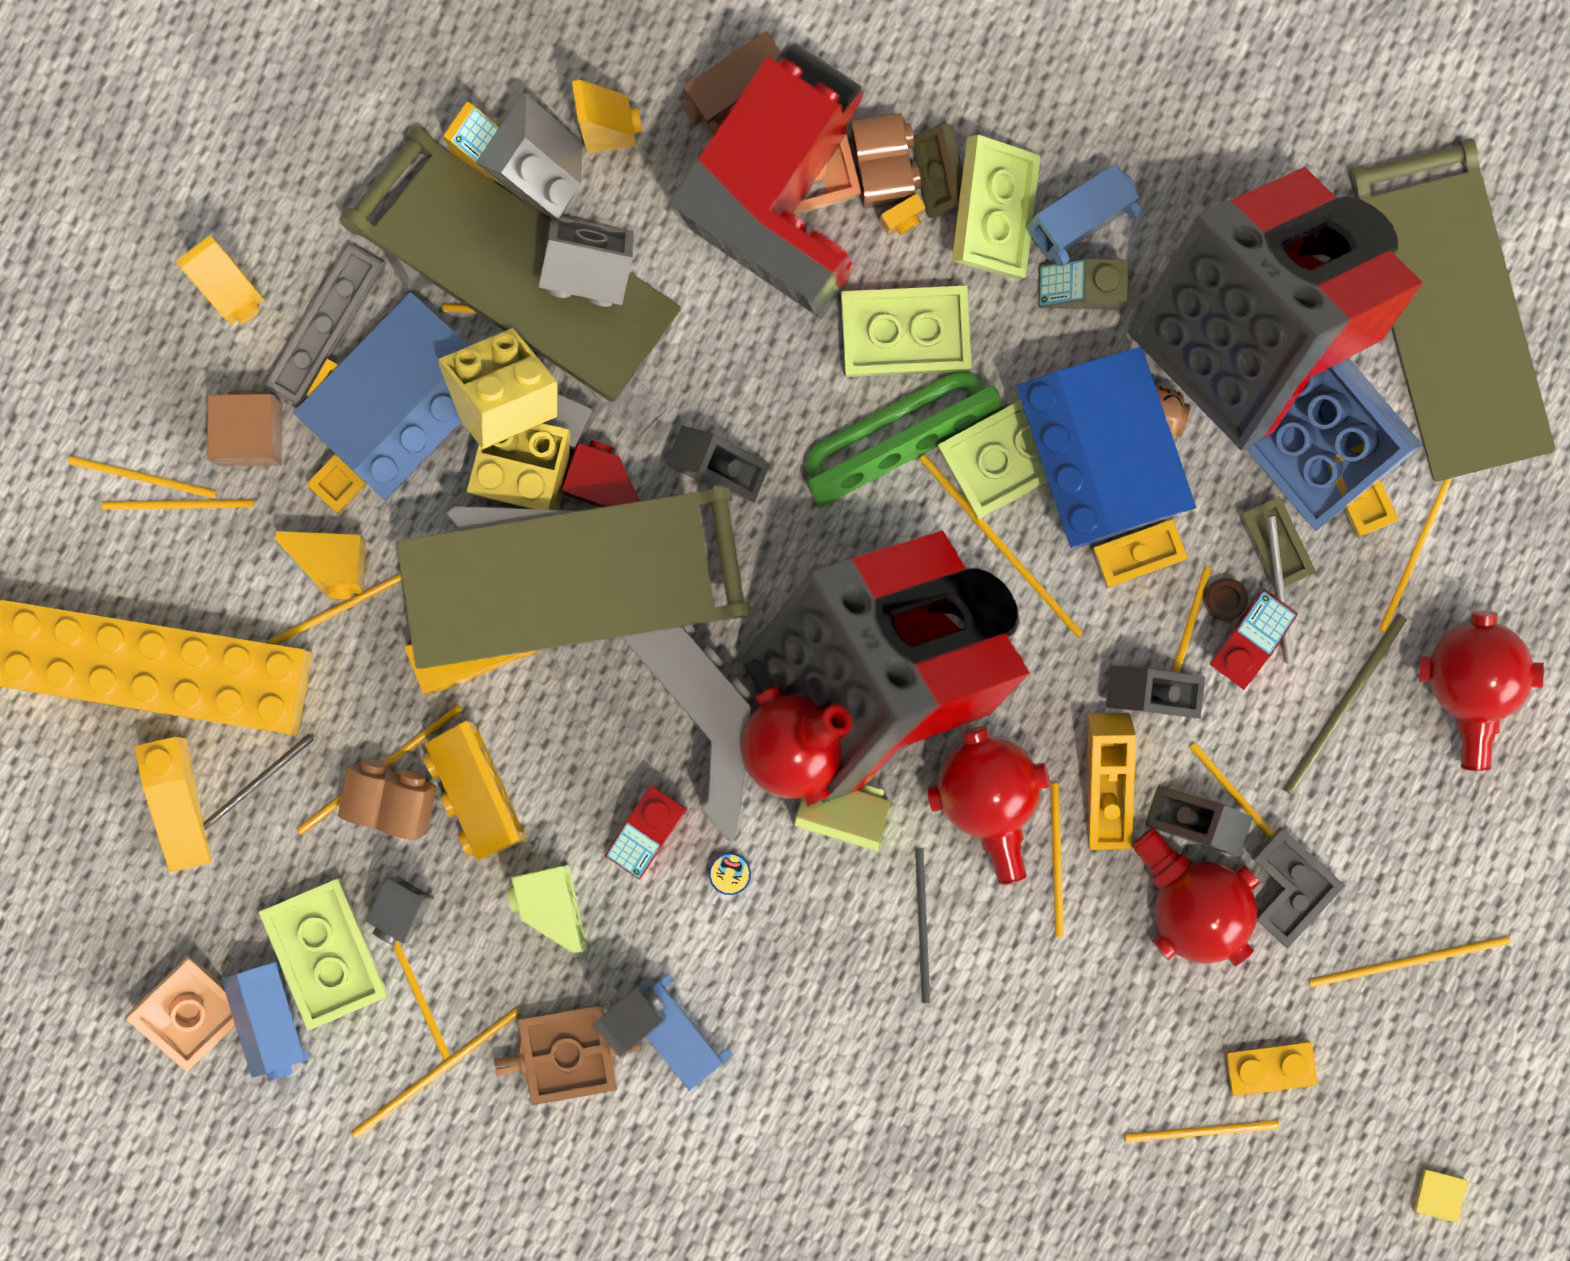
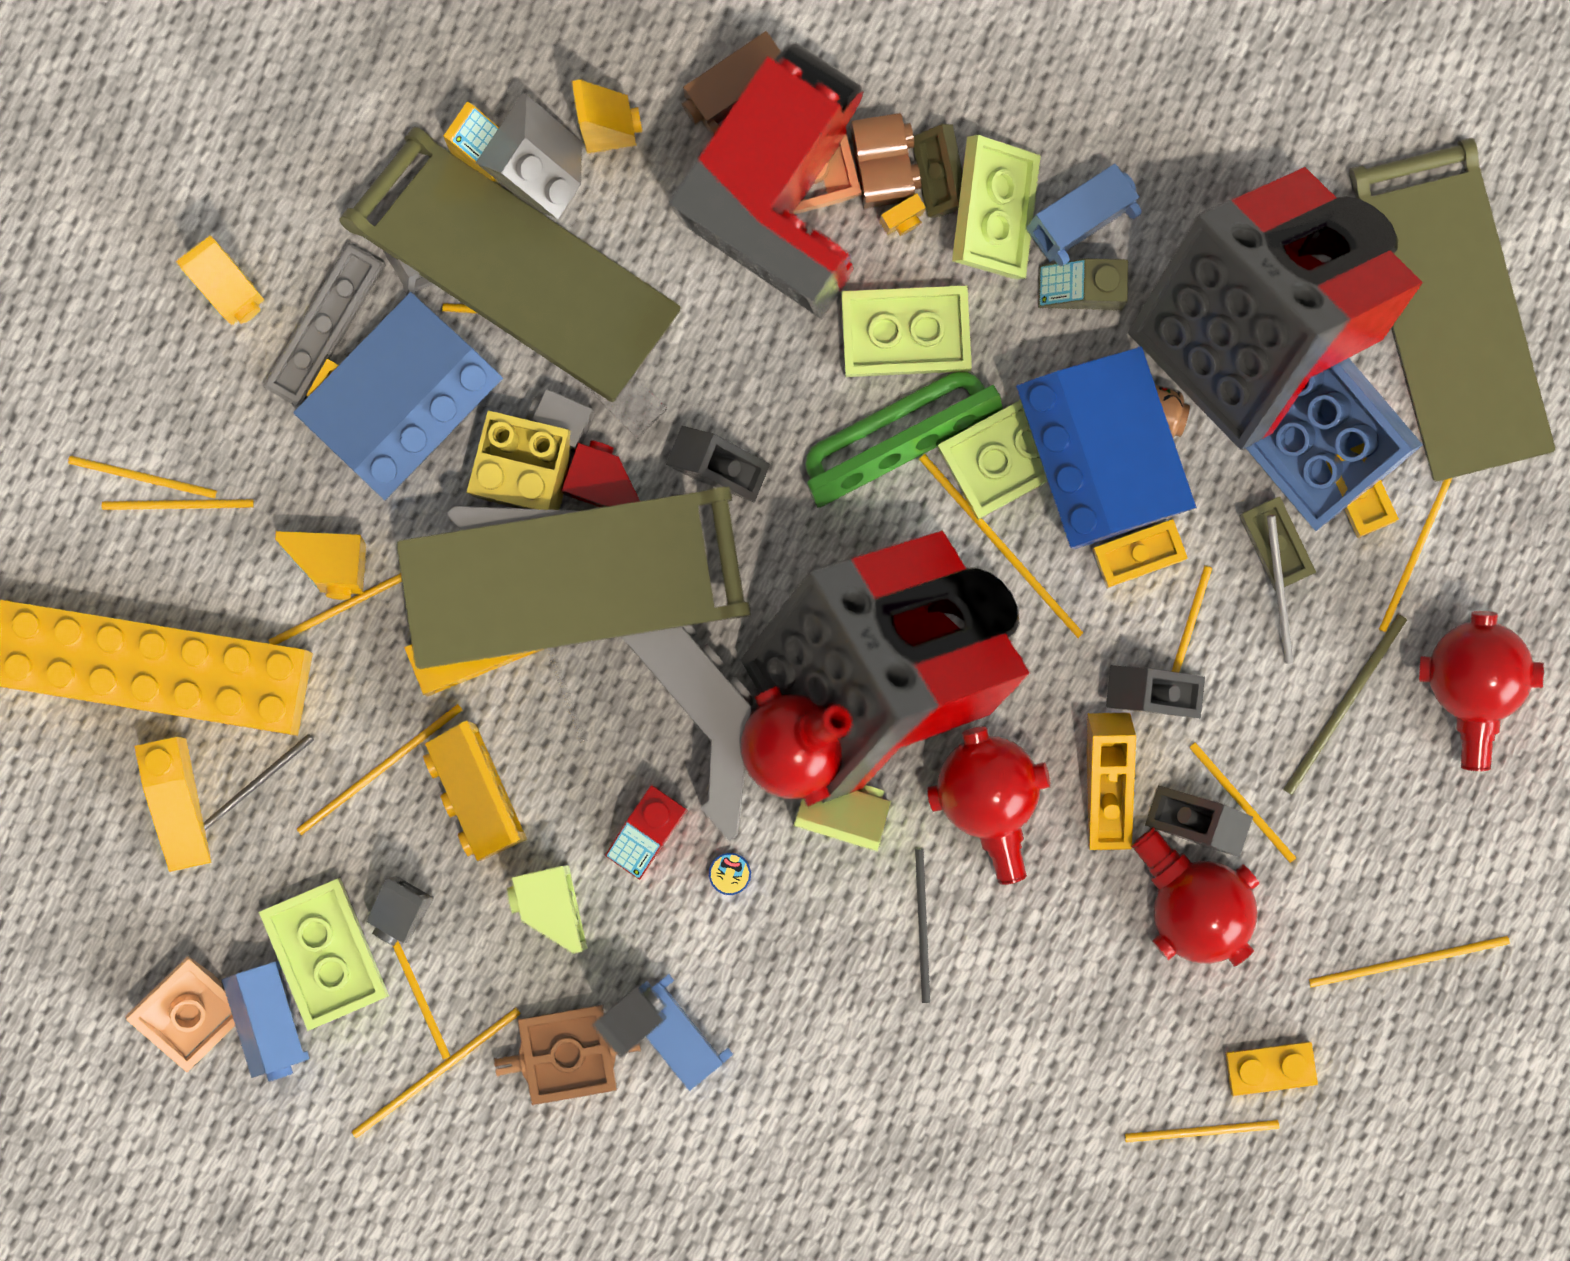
(244, 429): medium nougat head -> none
(336, 484): yellow plate -> none
(387, 800): medium nougat brick -> none
(499, 387): light yellow slope -> none
(586, 261): light grey slope -> none
(1057, 869): yellow axle -> none
(1226, 599): reddish brown tile -> none
(1253, 639): slope -> none
(1304, 889): dark grey plate -> none
(1440, 1195): light yellow tile -> none

